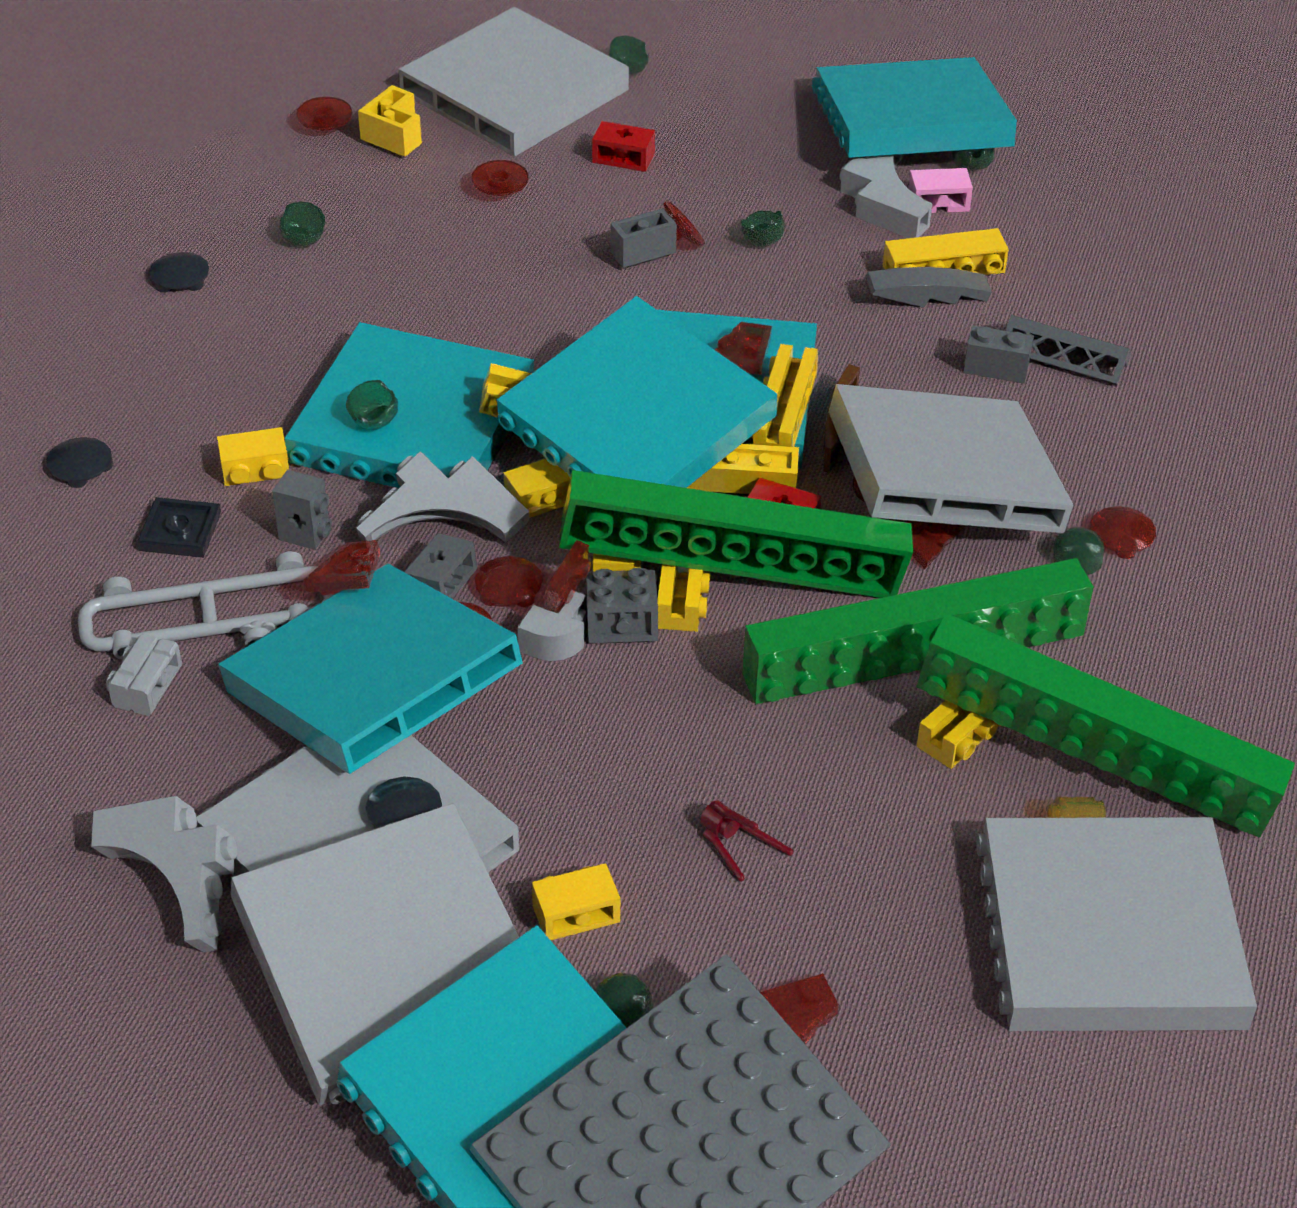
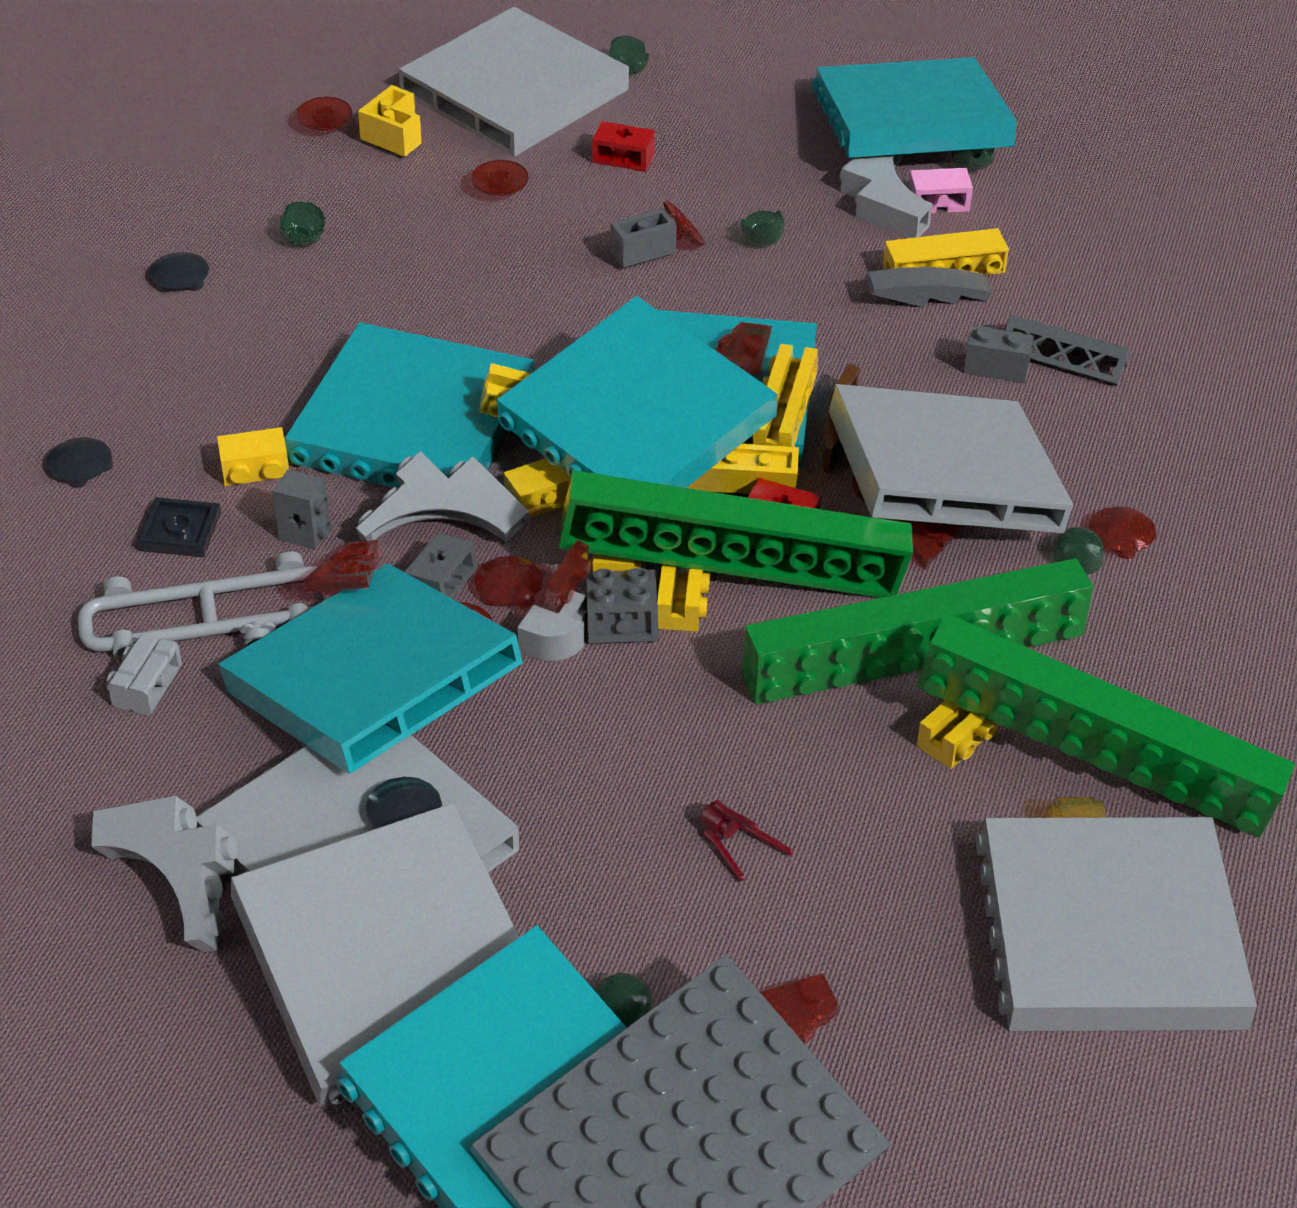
(372, 405): clear green hair -> none
(576, 901): yellow brick -> none

